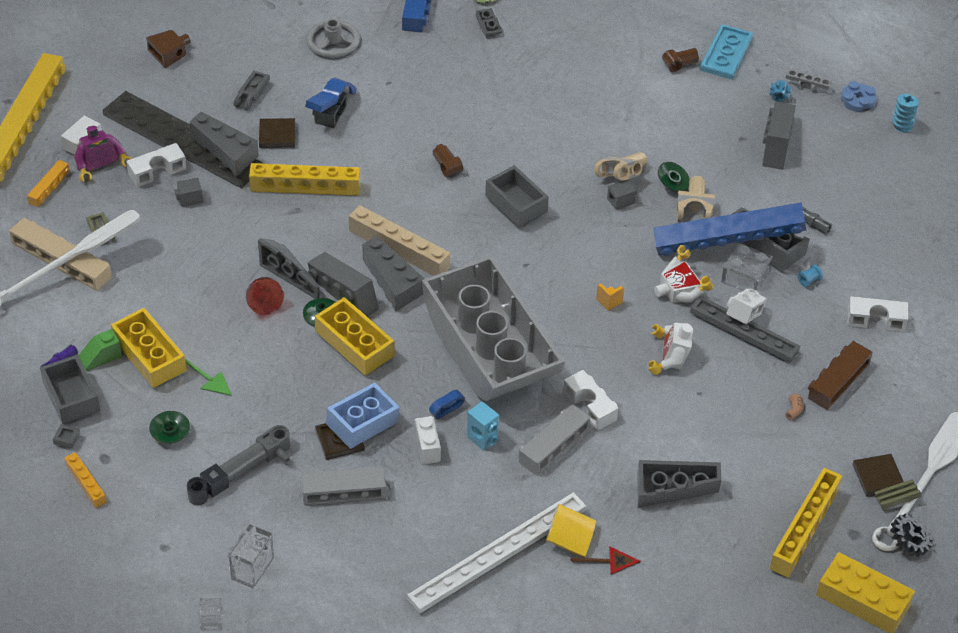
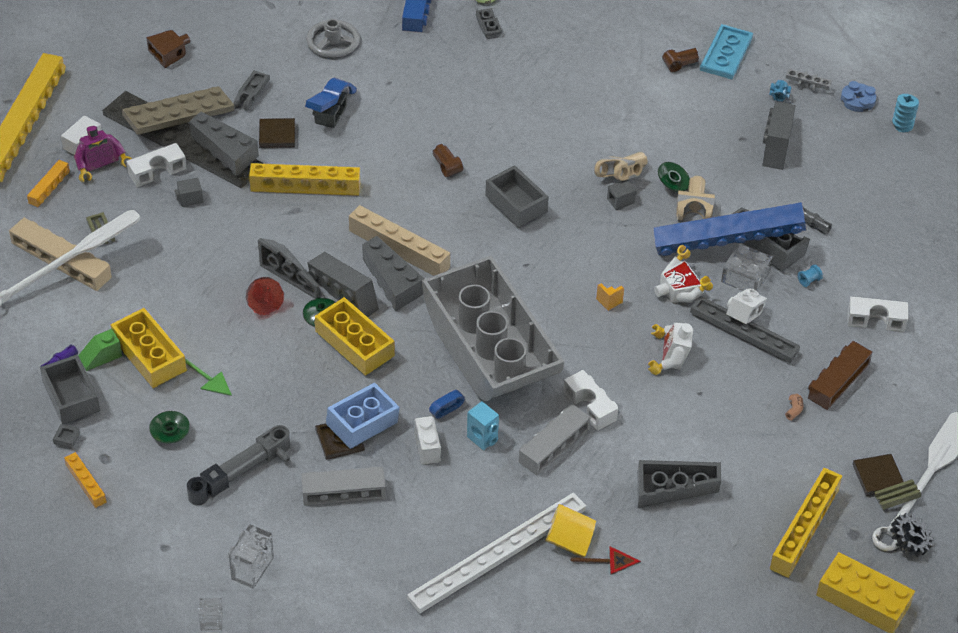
(177, 109): none -> dark tan plate

